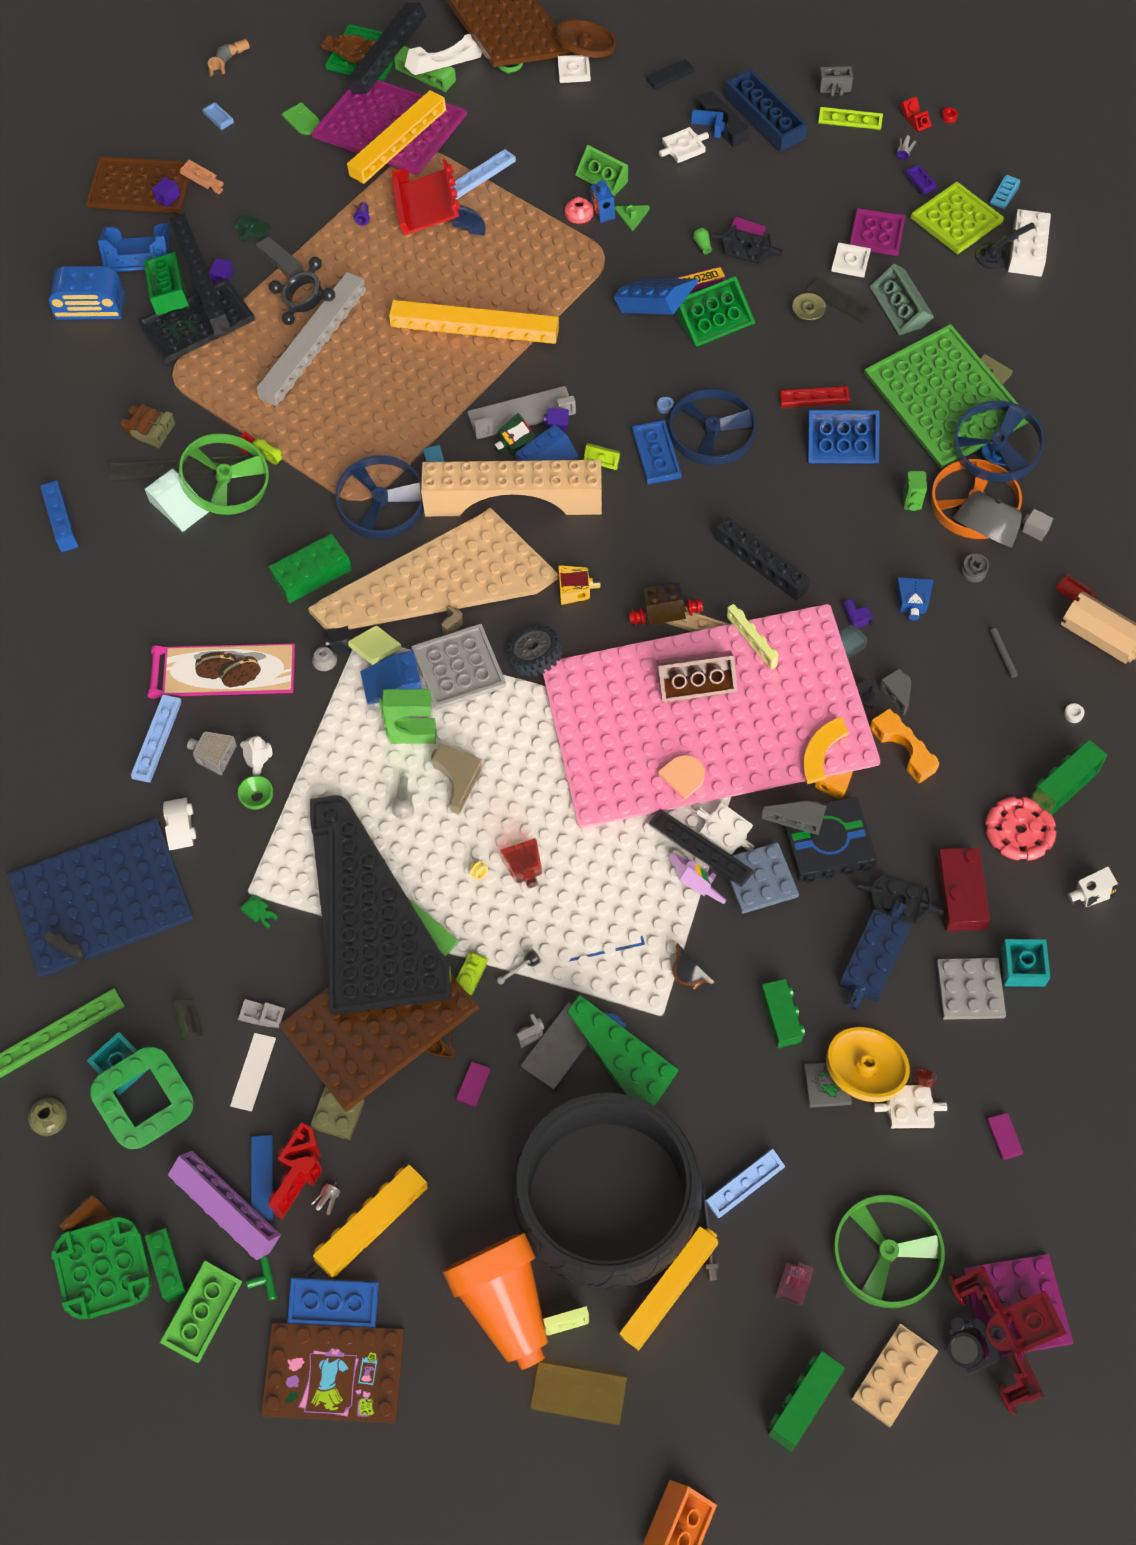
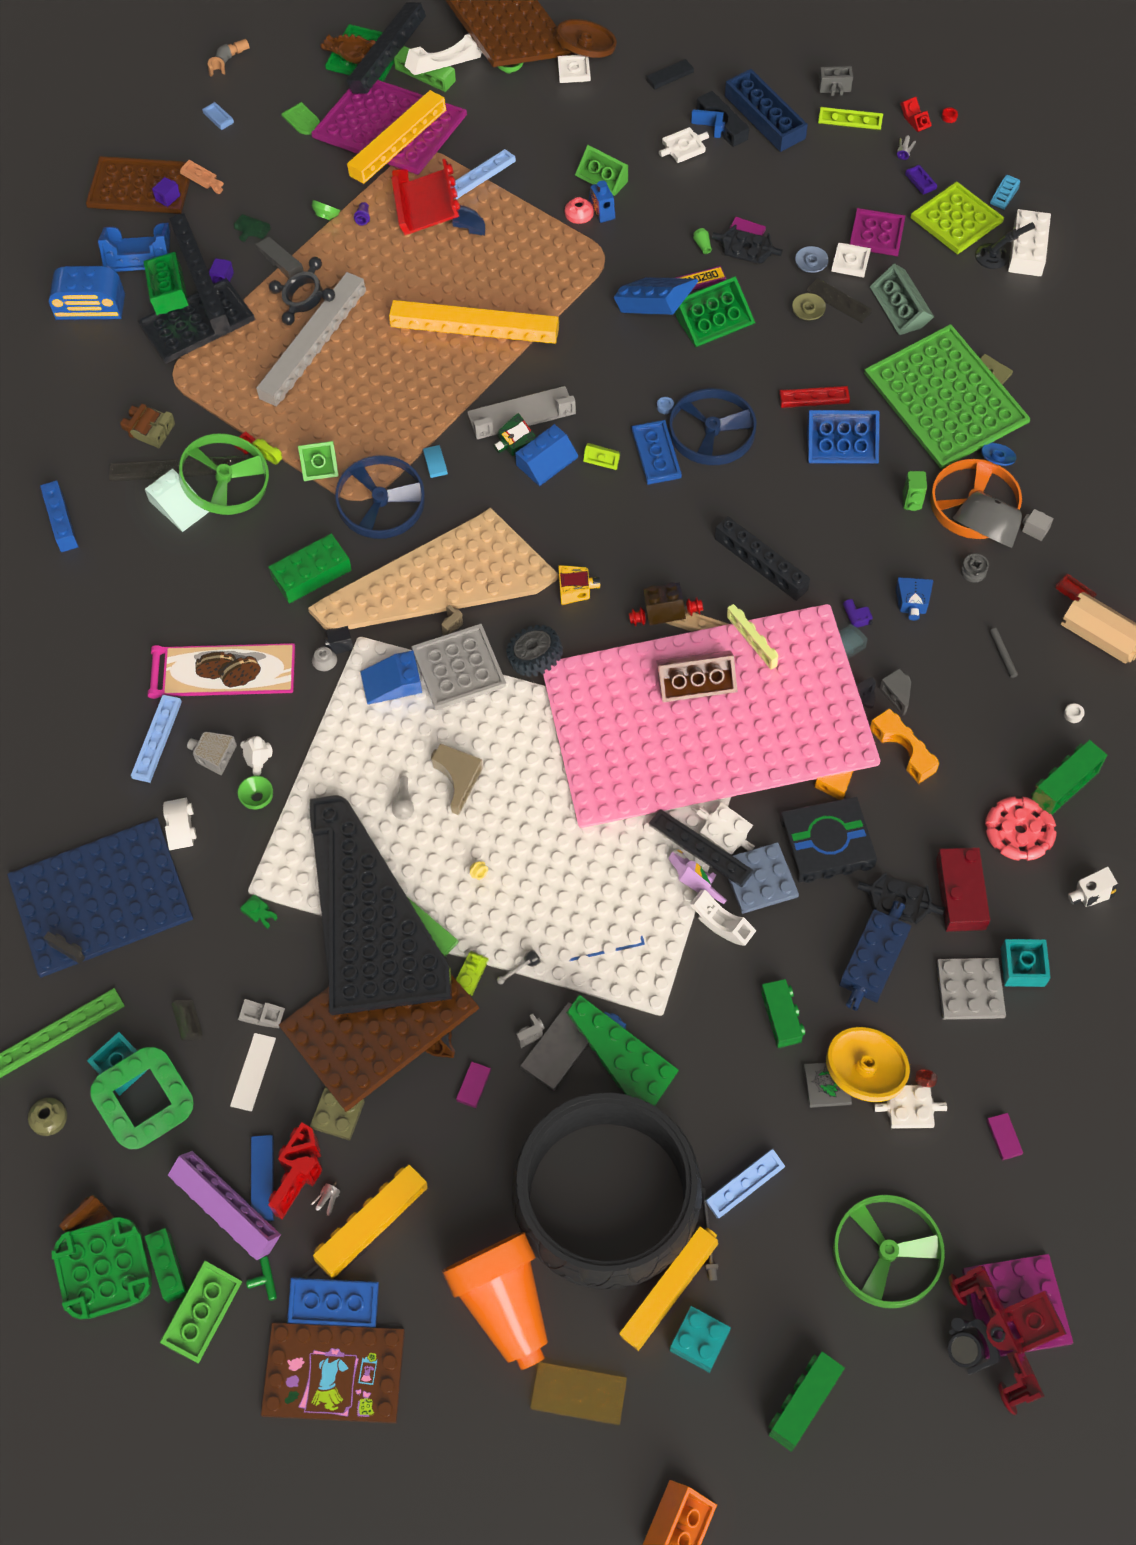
(318, 460): none -> bright green slope
(324, 211): none -> bright green piece
(374, 645): yellowish green tile -> none
(400, 703): bright green arch -> none
(455, 486): tan arch -> none
(523, 862): clear red torso -> none
(558, 417): dark purple brick -> none
(566, 1321): yellowish green tile -> none
(632, 214): bright green piece -> none
(683, 775): light nougat tile -> none
(687, 972): black hat -> none
(700, 1339): none -> teal brick
(720, 921): none -> white arch
(794, 1283): clear pink piece -> none
(799, 815): dark grey slope -> none
(811, 259): none -> sand blue dish
(818, 746): yellow tile -> none
(895, 1375): tan plate -> none
(1016, 463): dark blue piece -> none

